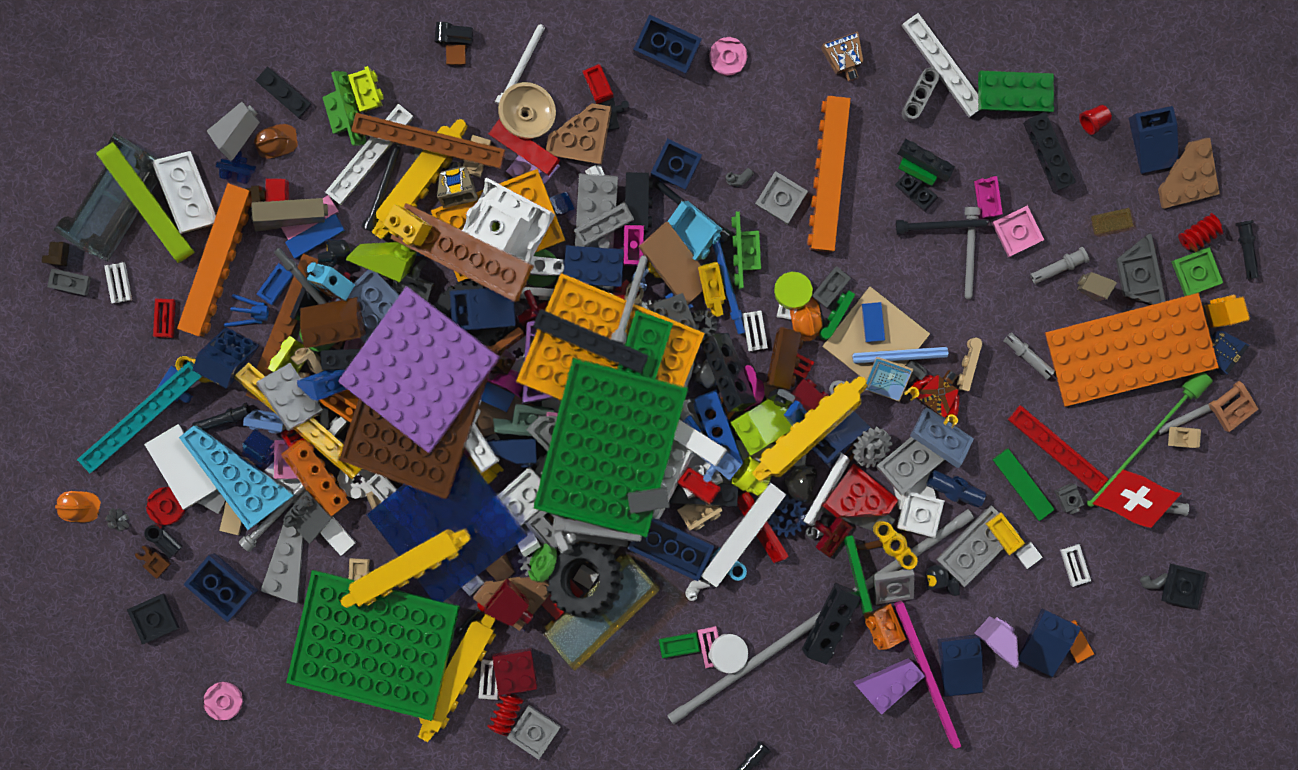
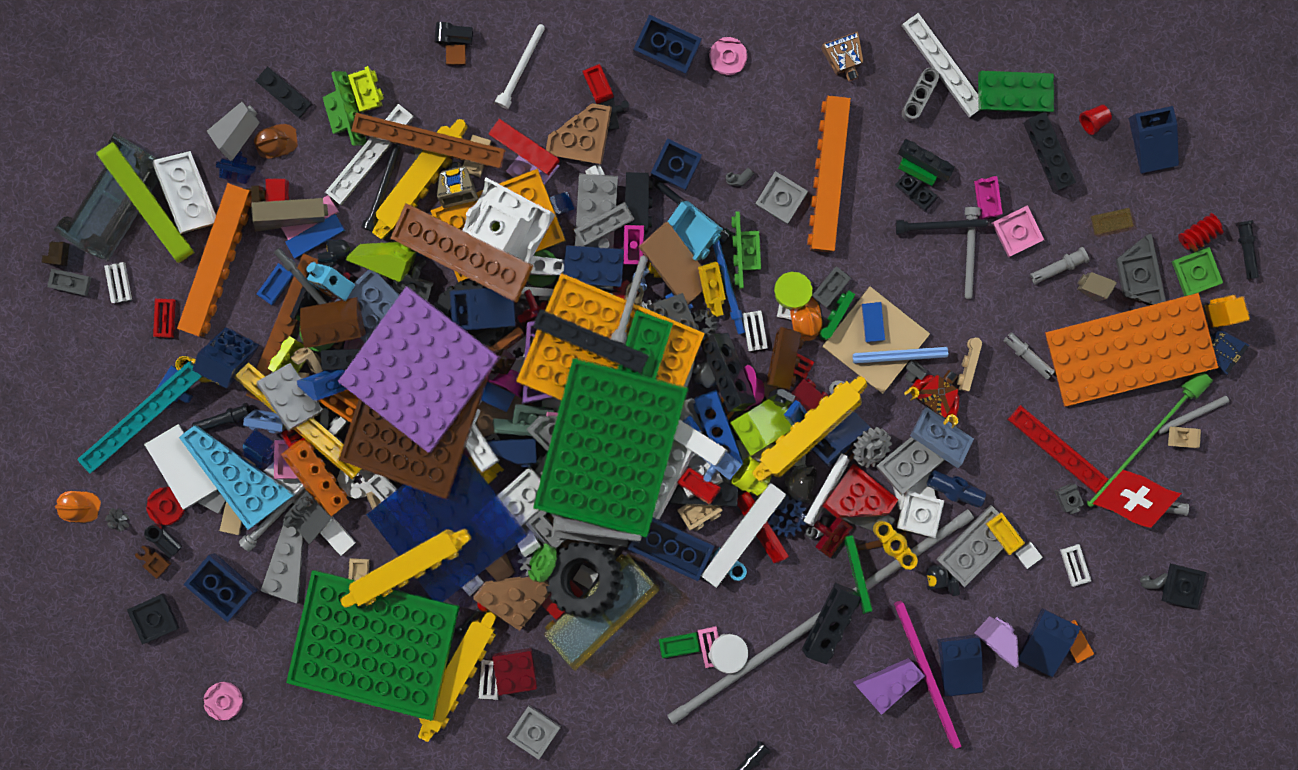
(258, 312): blue plant -> none
(407, 225): yellow brick -> none
(505, 714): red piece -> none
(508, 605): dark red torso -> none
(529, 99): tan dish -> none
(565, 541): light grey tile -> none
(648, 500): dark grey tile -> none
(694, 588): white arm -> none
(884, 627): orange bracket -> none
(888, 378): piece -> none
(894, 586): light grey plate -> none
(1023, 484): green tile -> none
(1191, 176): medium nougat plate -> none
(1235, 412): nougat plate -> none

